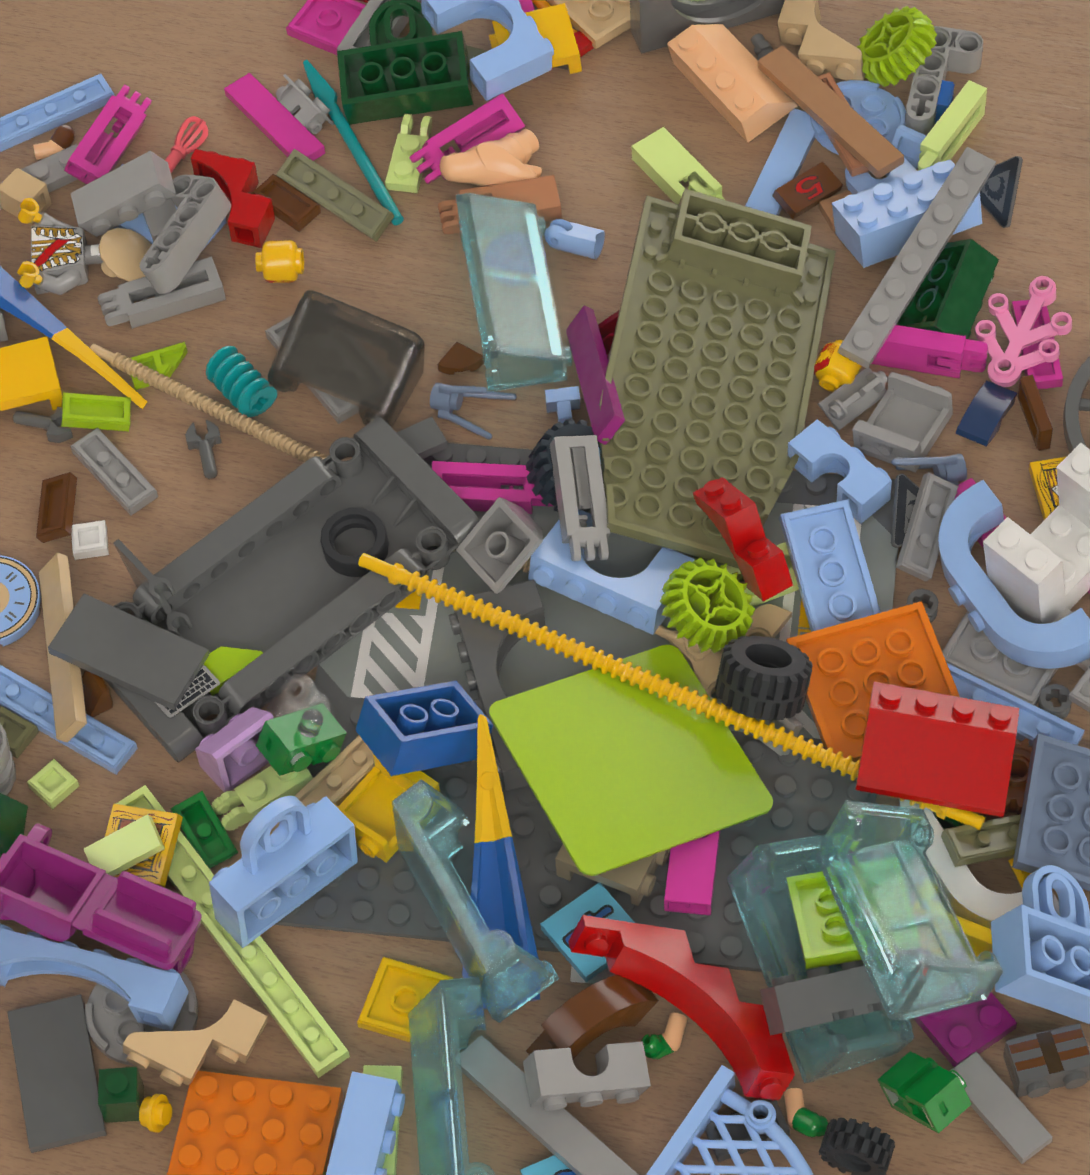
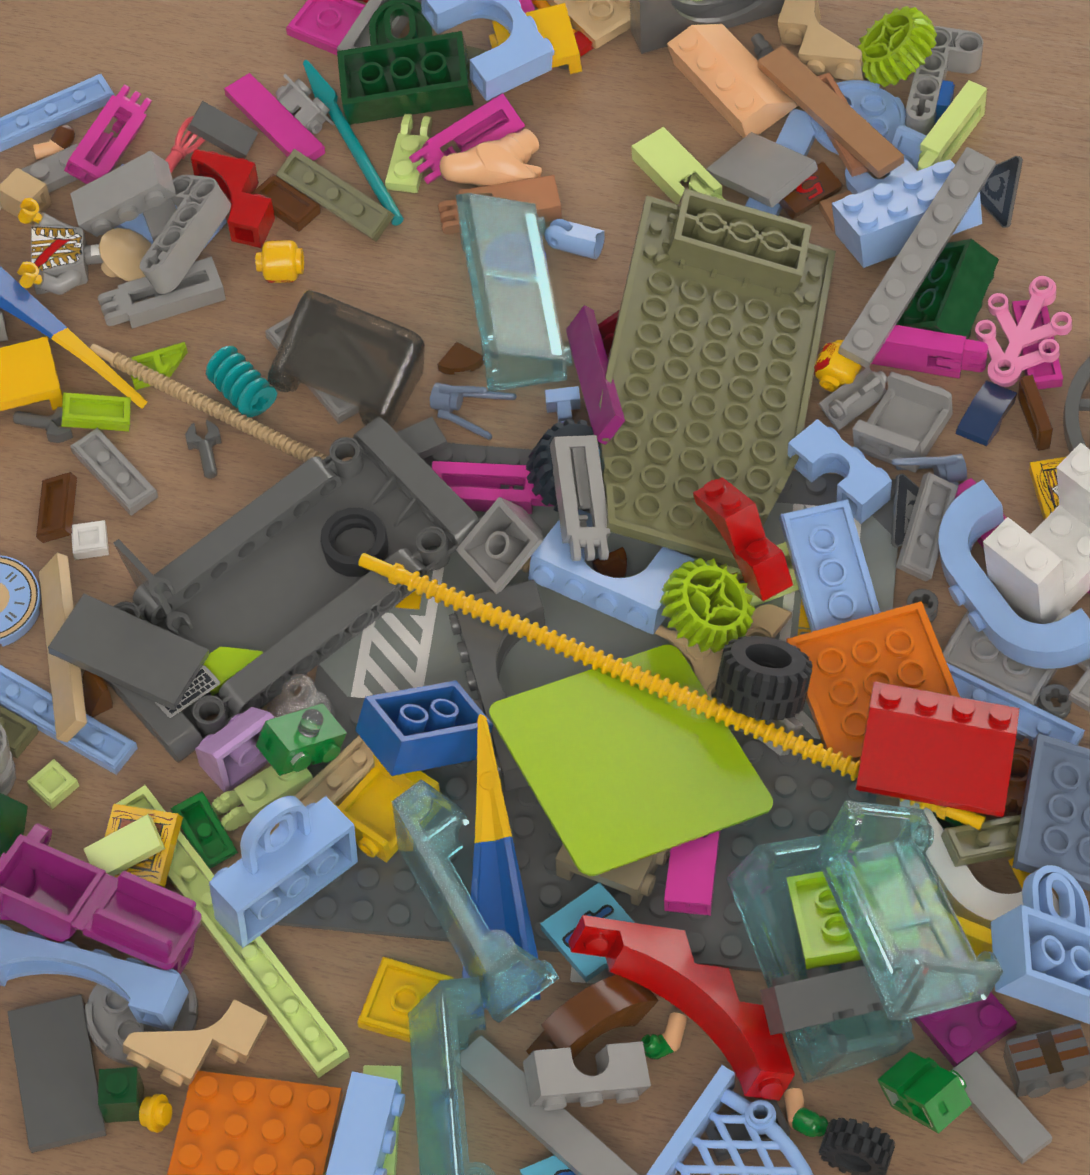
(222, 130): none -> dark grey tile
(615, 565): none -> reddish brown tile
(762, 169): none -> light grey tile

